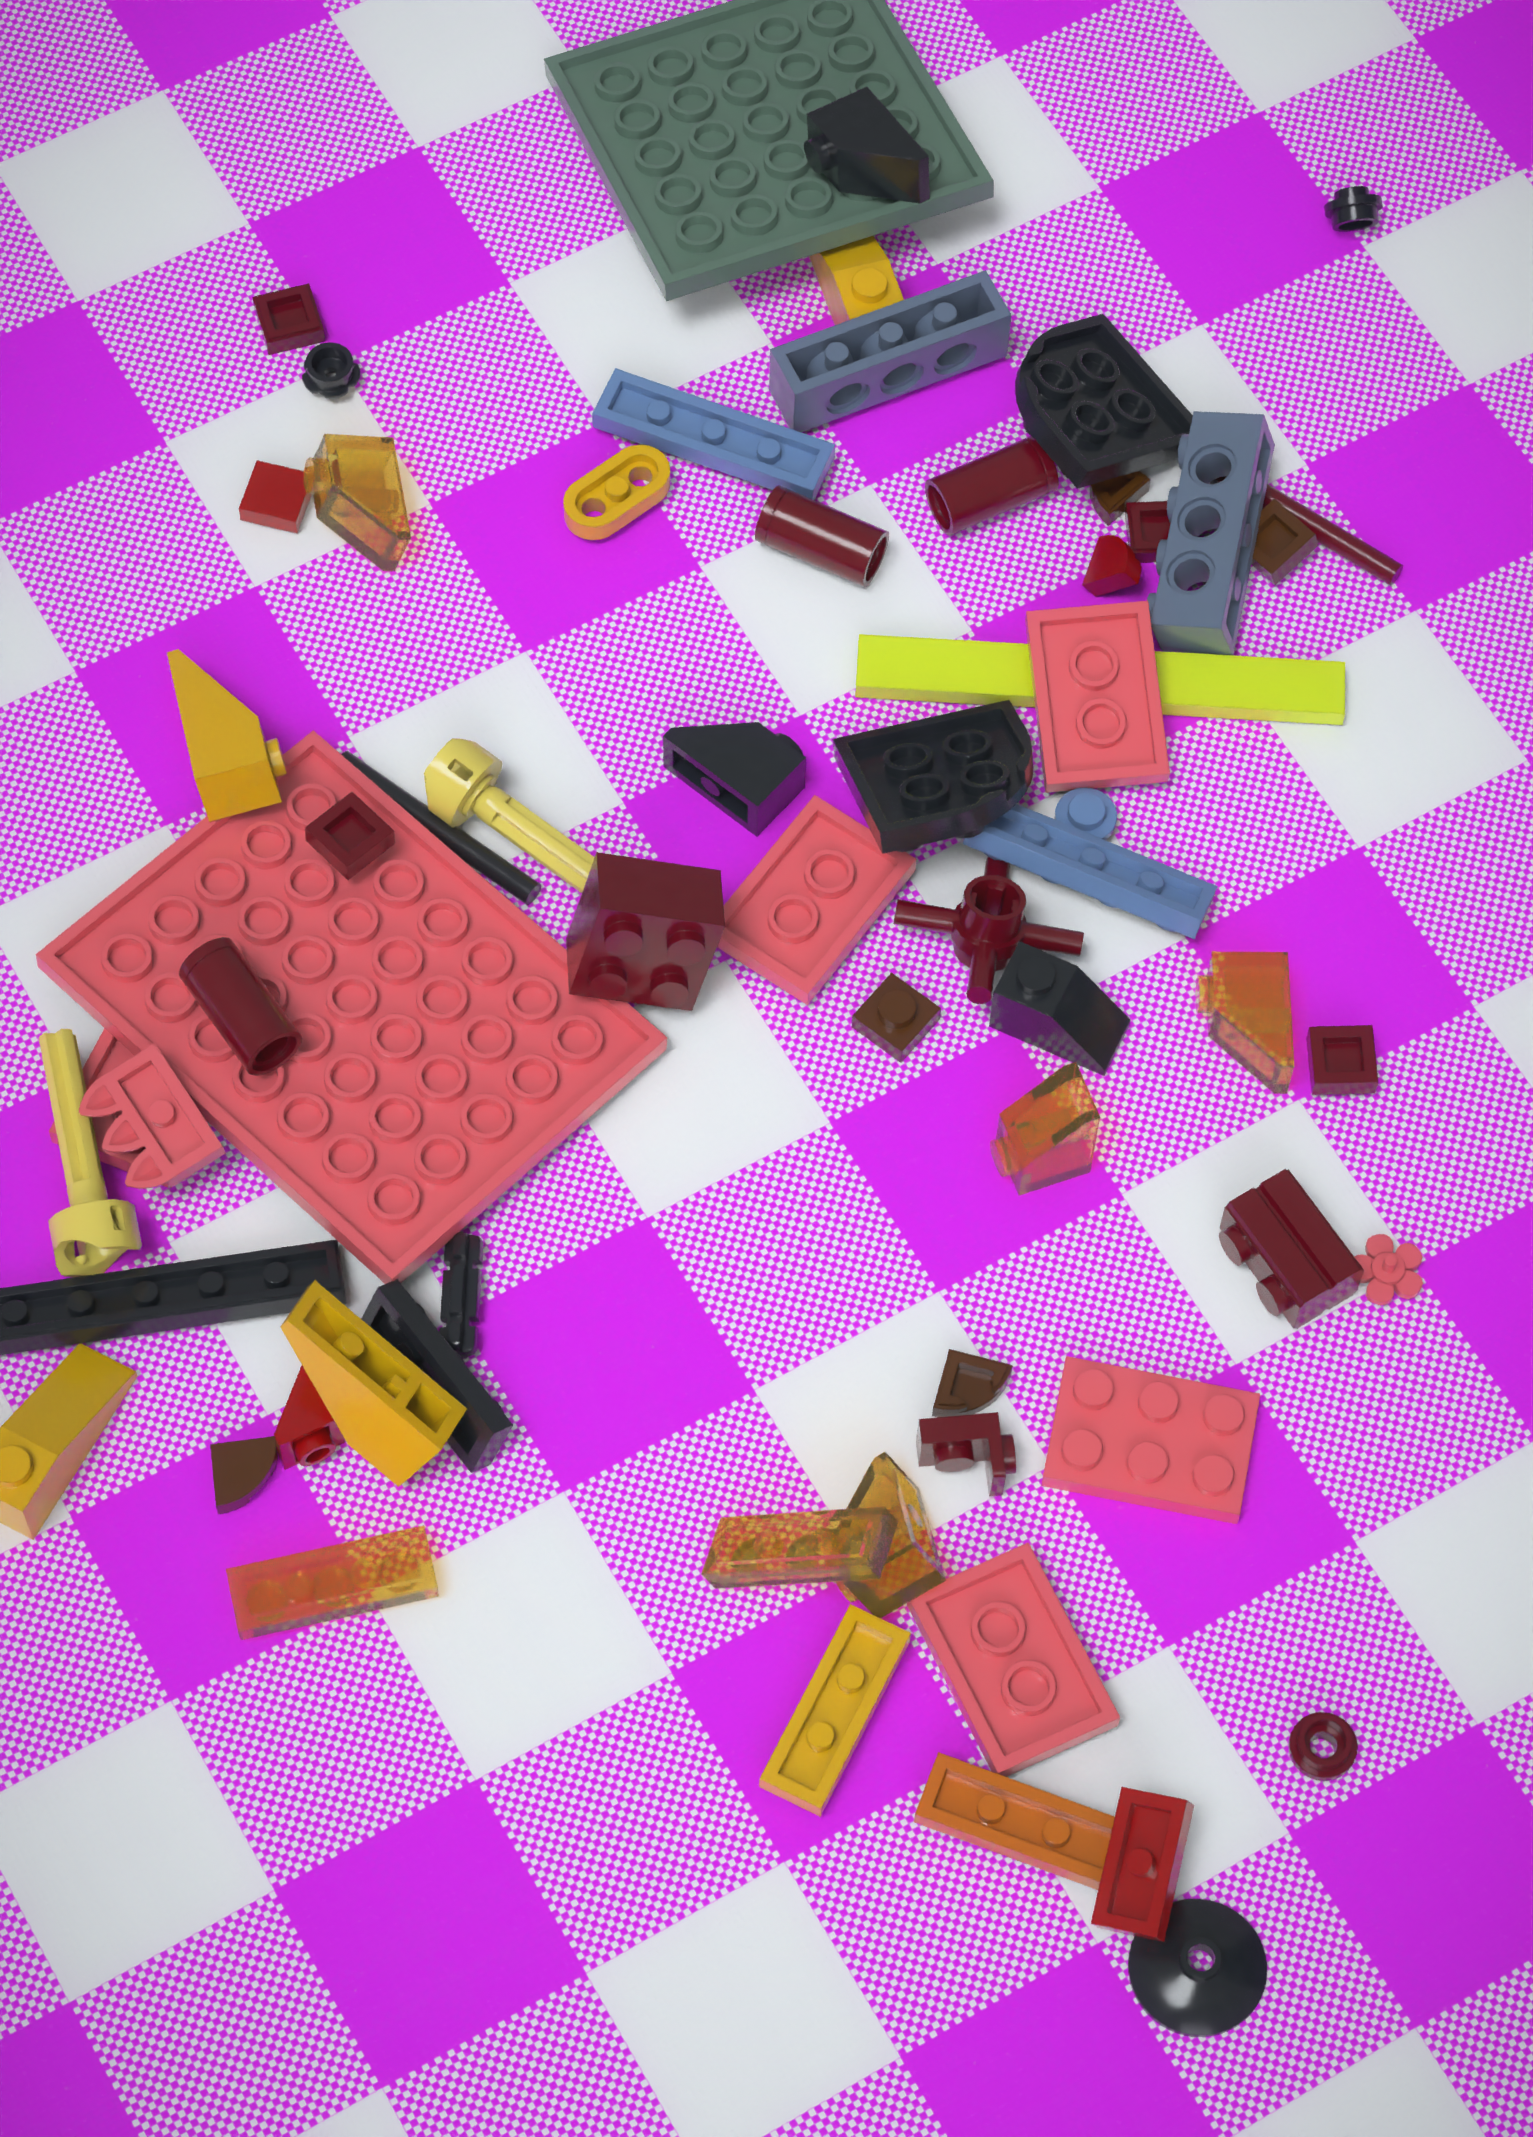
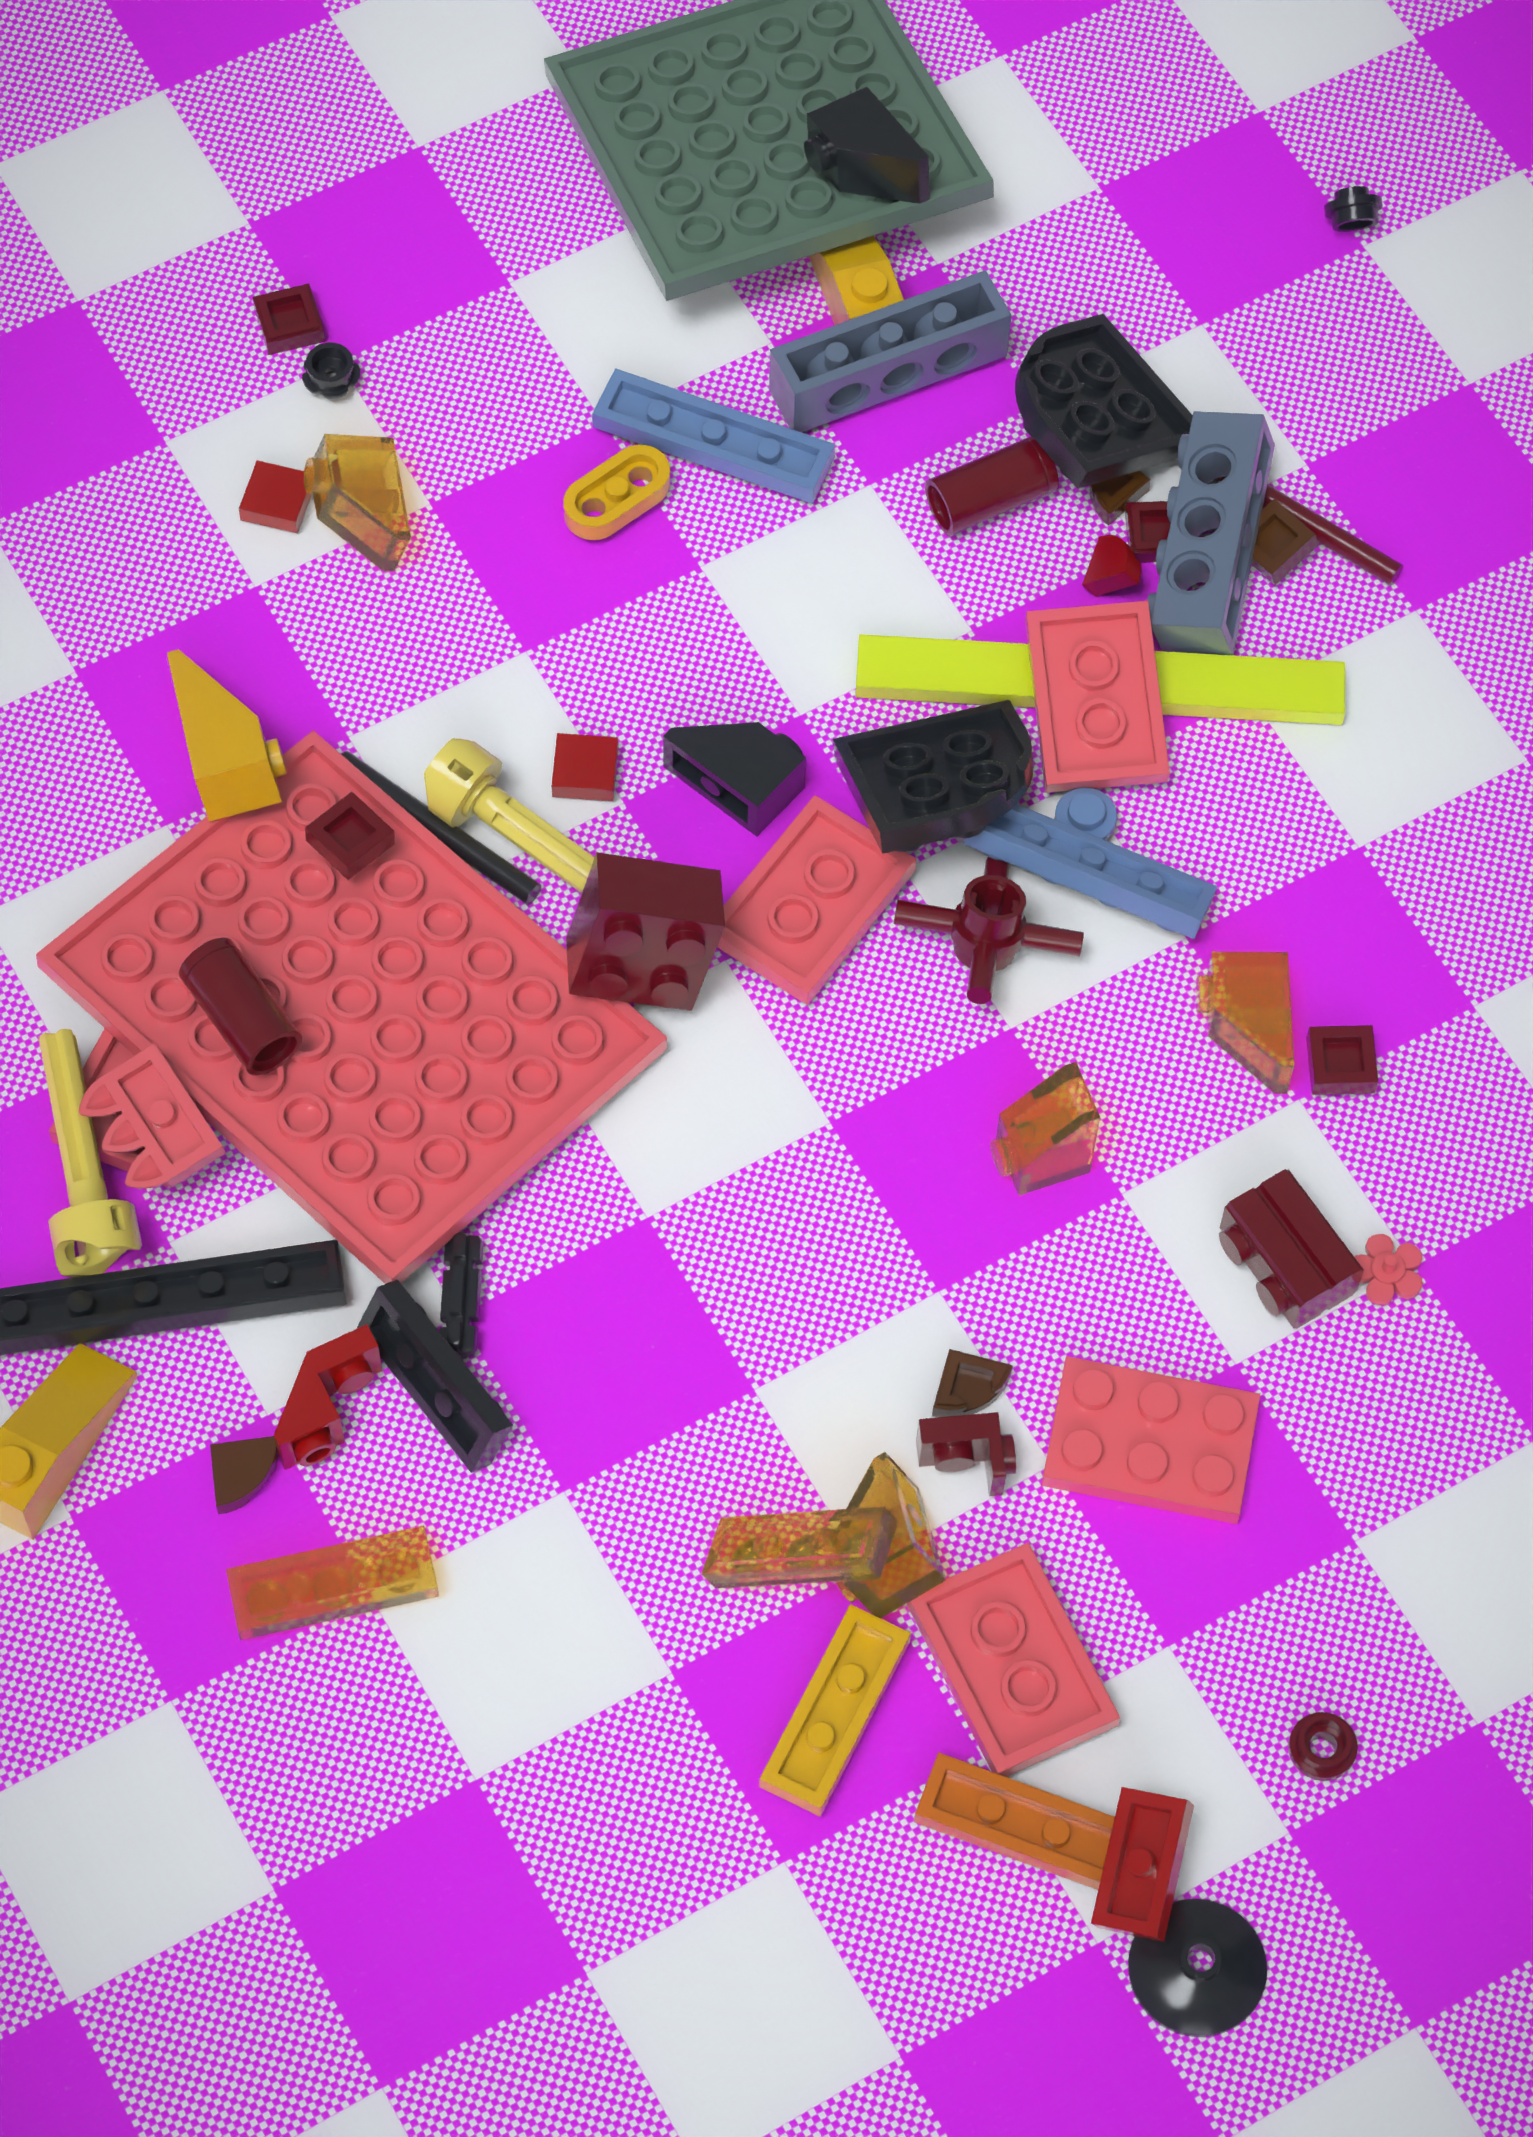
(370, 1388): yellow slope -> none
(585, 767): none -> red tile
(821, 535): dark red pin -> none
(896, 1017): reddish brown plate -> none
(1057, 1009): black slope -> none

